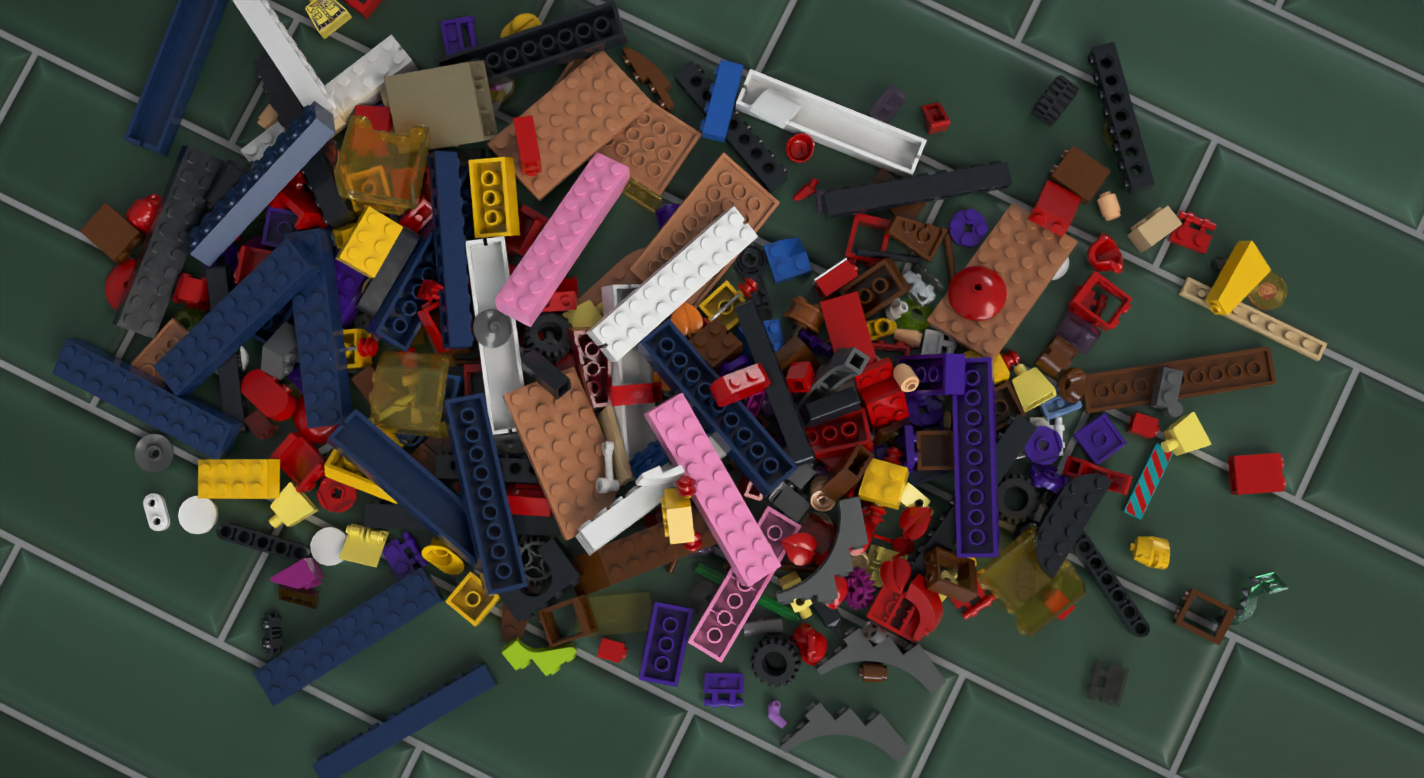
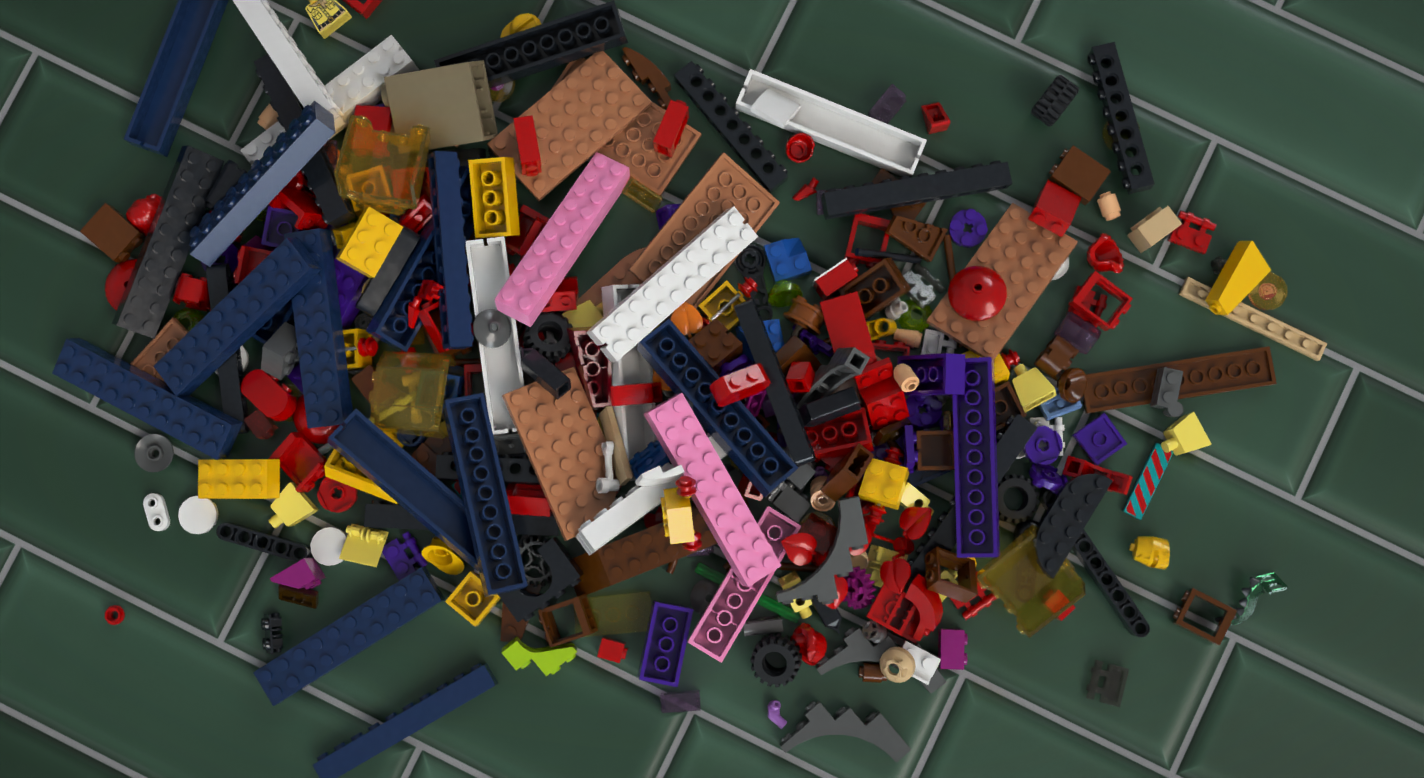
(109, 615): none -> red plate
(413, 311): none -> red bar
(453, 34): dark purple plate -> none
(671, 128): none -> red window
(680, 701): none -> clear purple hinge
(722, 101): blue brick -> none
(723, 683): dark purple plate -> none
(783, 292): none -> clear neon green piece
(902, 659): none -> tan piece
(925, 662): none -> white plate
(951, 648): none -> magenta brick
(1143, 425): red brick -> none
(1256, 473): red panel -> none

